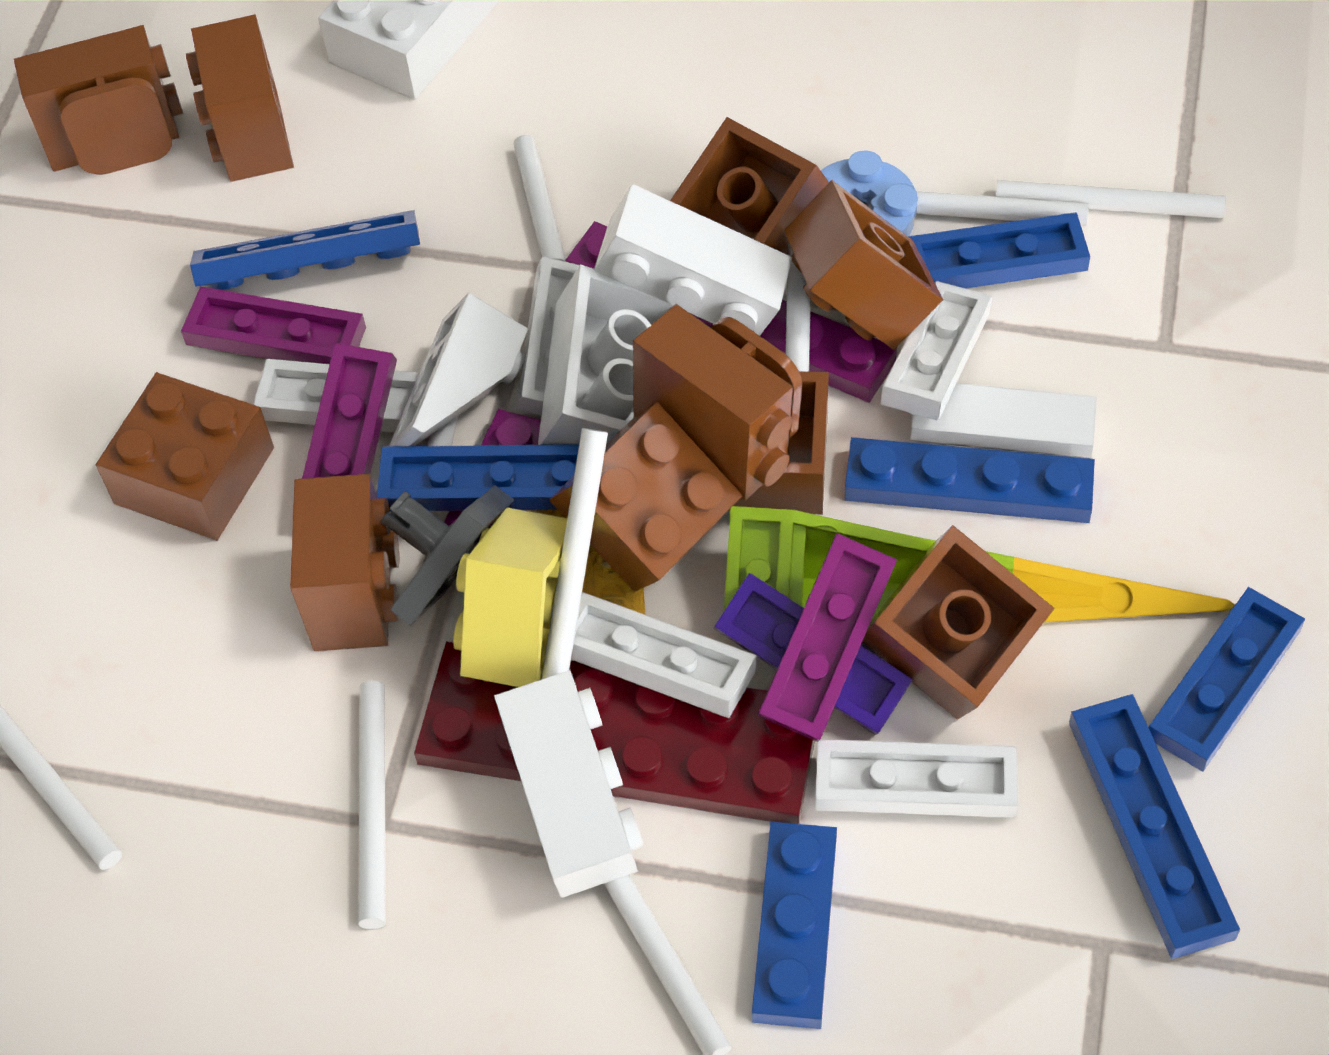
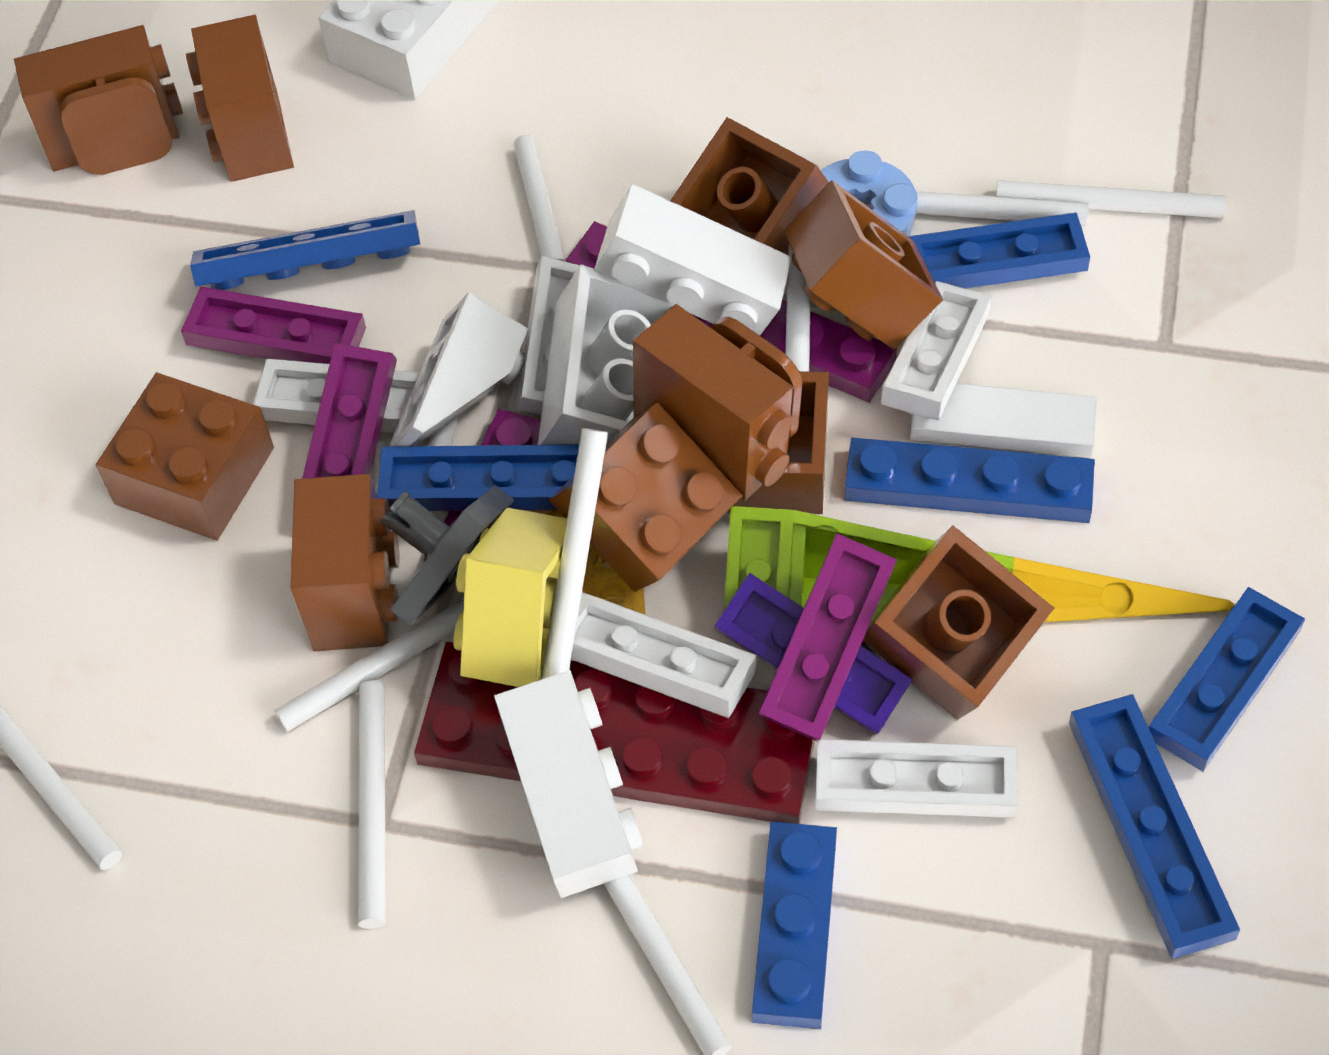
(369, 667): none -> white bar

